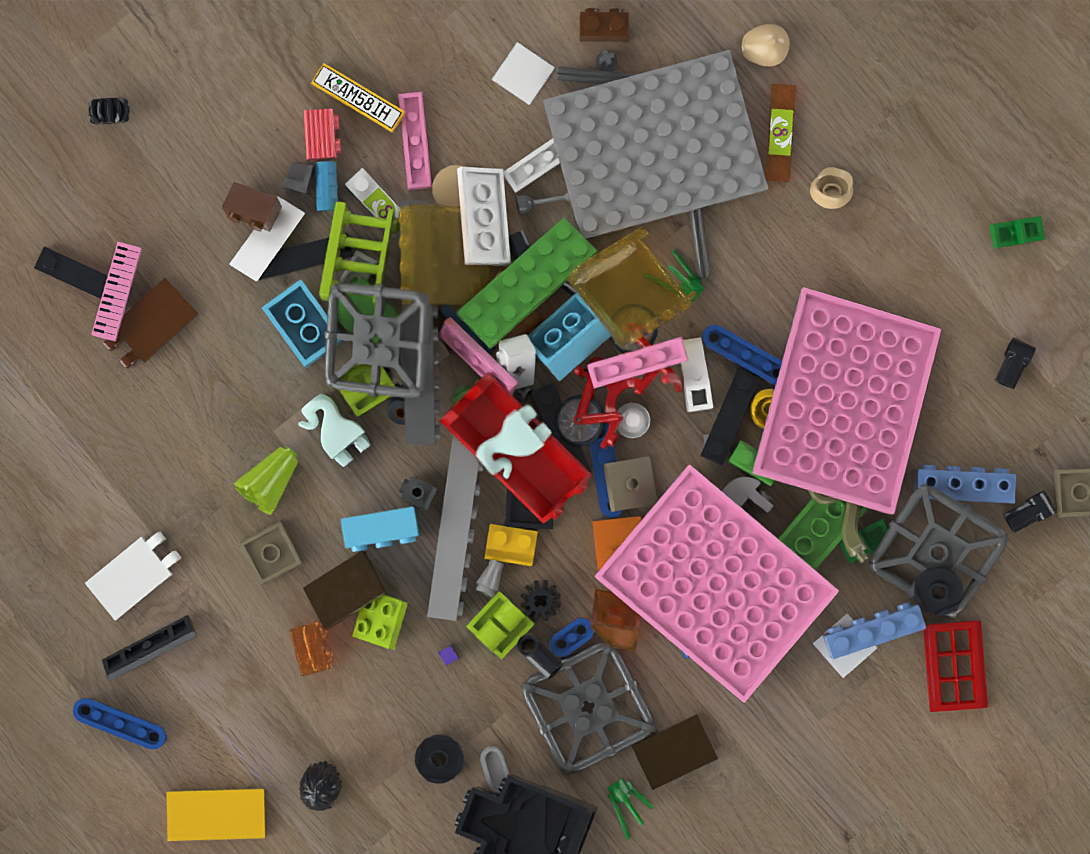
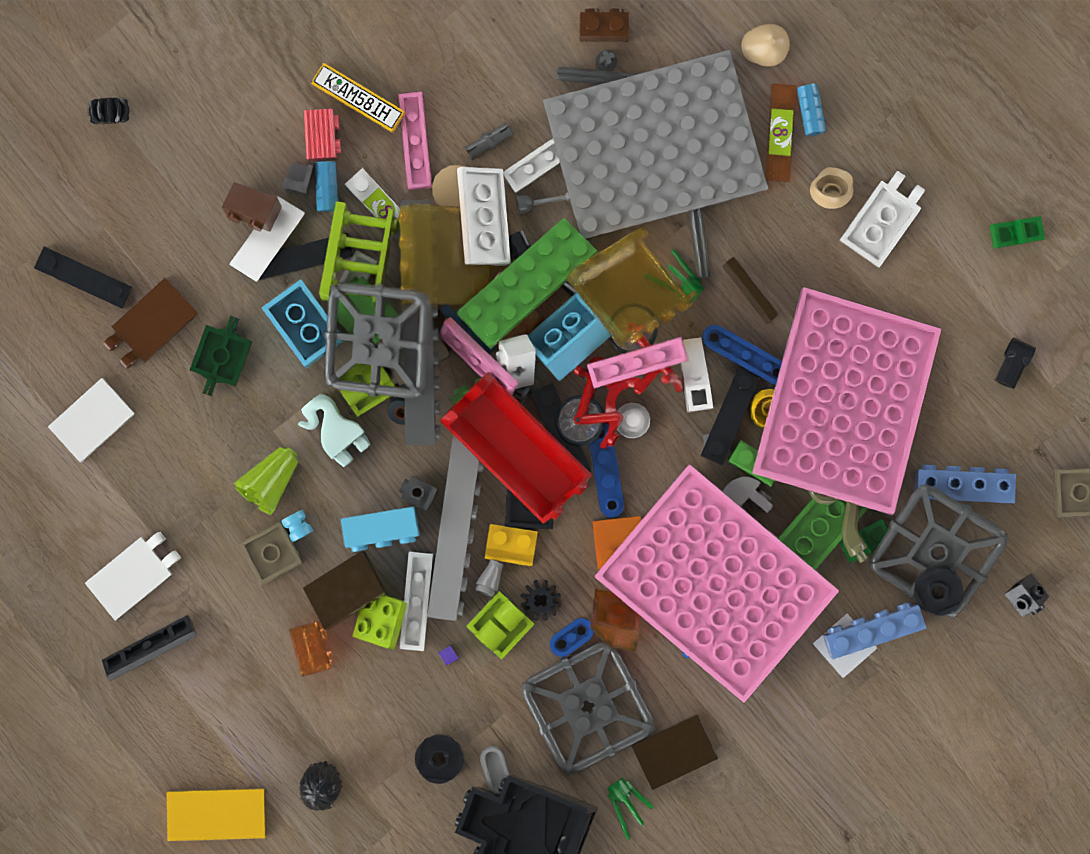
(91, 420): none -> white tile
(116, 291): bright pink tile -> none
(119, 723): blue plate -> none
(221, 355): none -> dark green plate
(297, 526): none -> medium azure wheel
(417, 596): none -> white plate
(488, 141): none -> dark grey pin
(514, 439): light aqua hips -> none
(523, 73): white sticker -> none
(540, 656): black piece -> none
(630, 484): dark tan plate -> none
(749, 290): none -> dark brown tile
(811, 109): none -> dark azure axle
(882, 220): none -> white tile
(977, 666): red piece -> none
(1027, 596): none -> black brick
(1034, 509): black piece -> none

